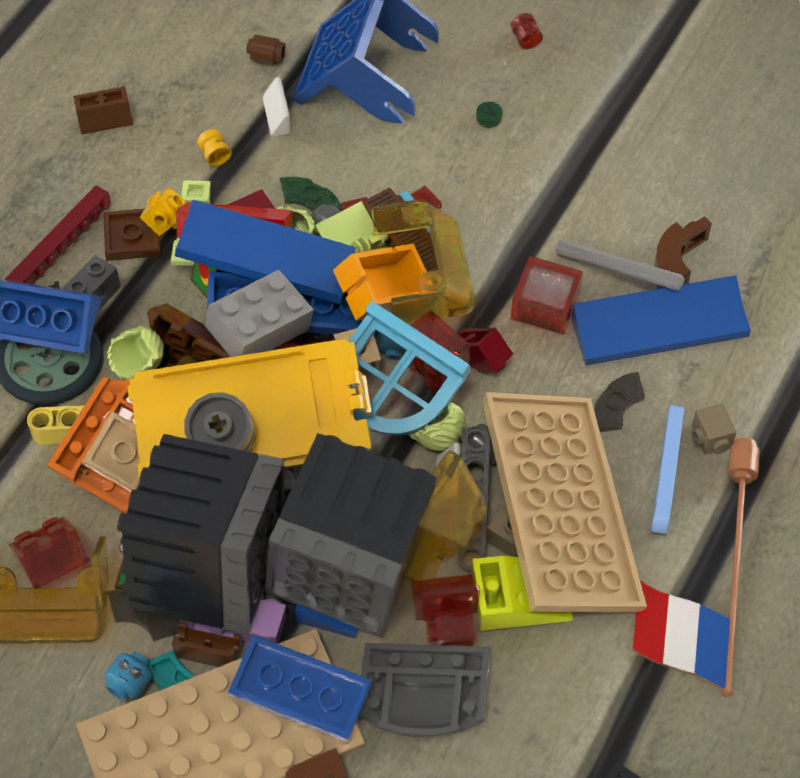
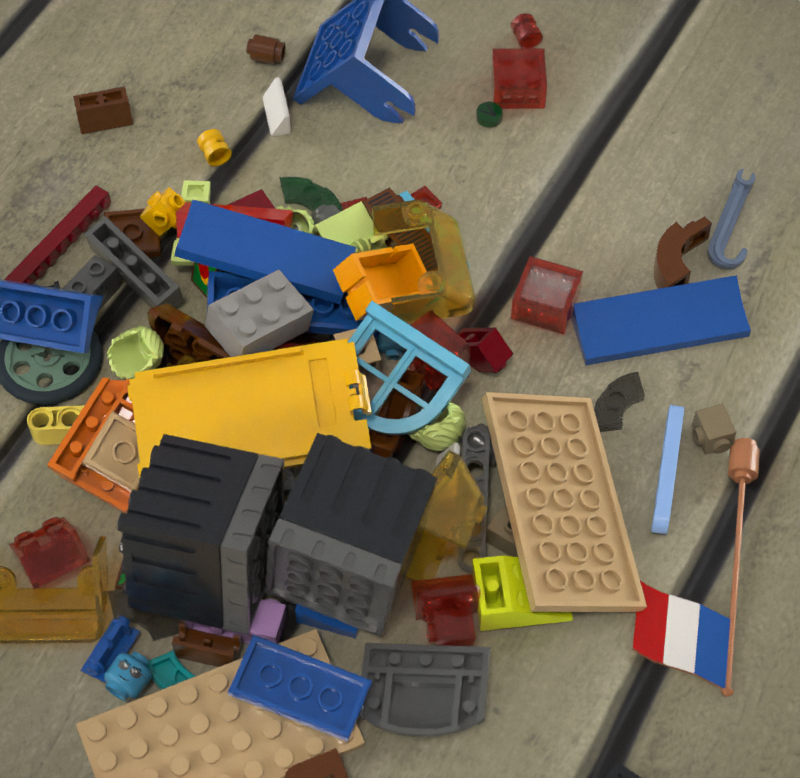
(115, 640): none -> blue hinge
(133, 265): none -> dark grey brick
(217, 412): dark grey wheel -> none
(396, 407): none -> reddish brown arch
(519, 78): none -> clear red piece
(620, 265): light grey axle -> none
(727, 221): none -> sand blue piece

